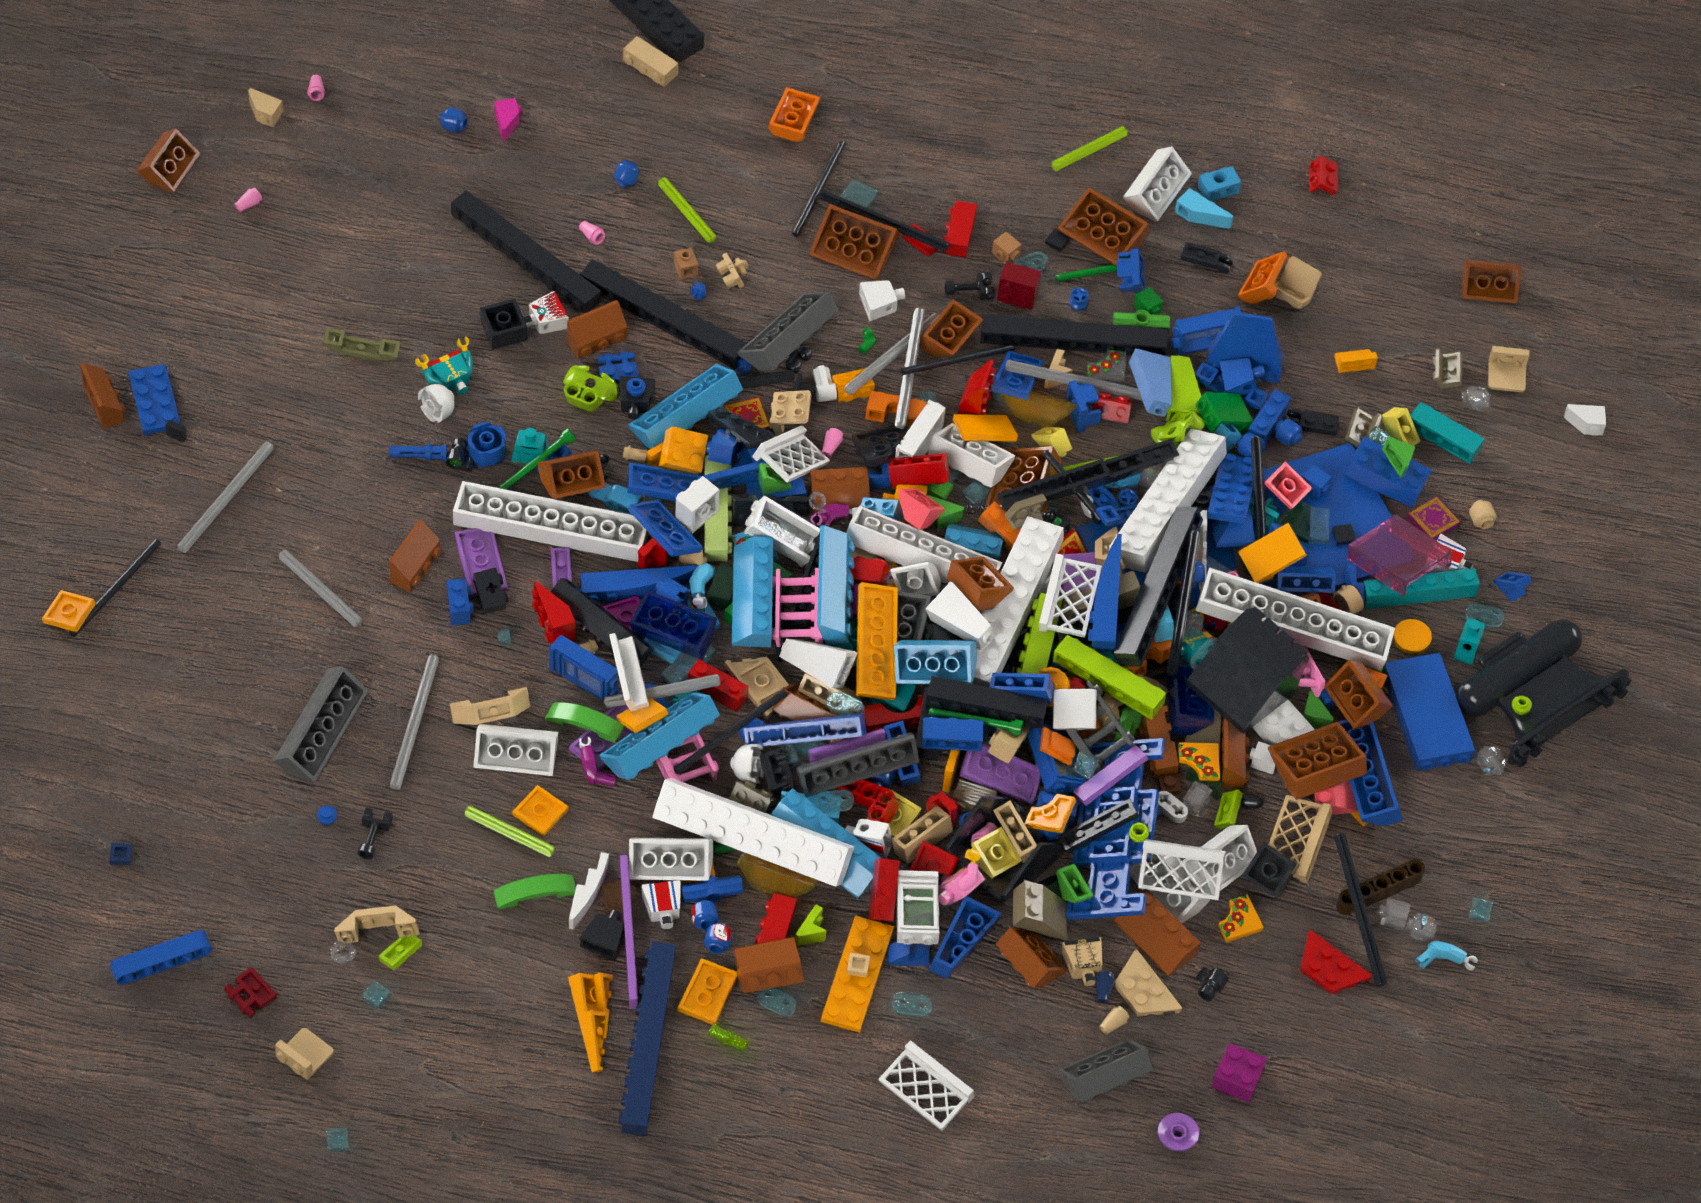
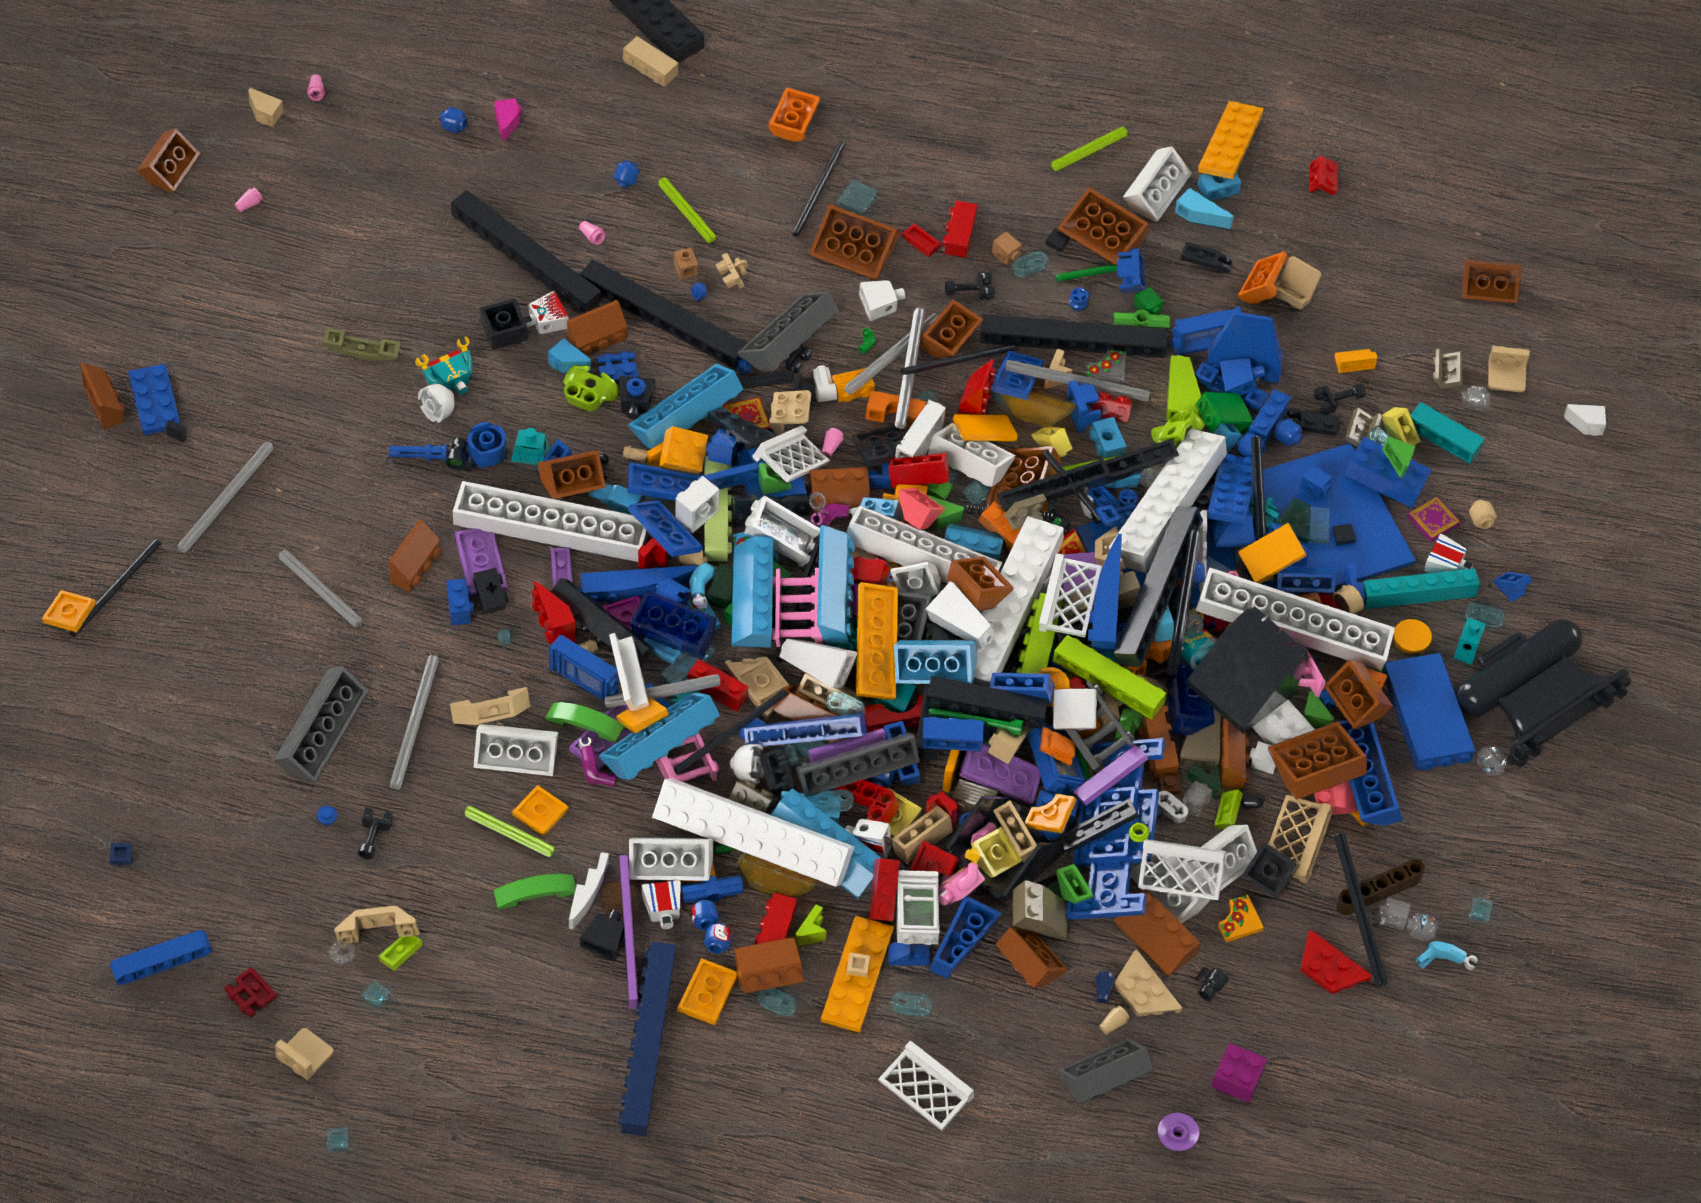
(565, 356): none -> dark azure slope
(566, 438): green piece -> none
(591, 1001): light orange wedge -> none
(728, 1037): clear neon green axle -> none
(901, 227): black axle -> none
(1019, 285): dark red brick -> none
(1083, 958): tan torso -> none
(1085, 765): clear light blue plate -> none
(1107, 438): none -> dark azure brick
(1153, 380): medium blue slope -> none
(1202, 758): light orange tile -> none
(1230, 140): none -> light orange plate
(1288, 485): coral slope -> none
(1330, 406): none -> black bar
(1398, 553): clear pink panel -> none
(1521, 709): lime plate -> none

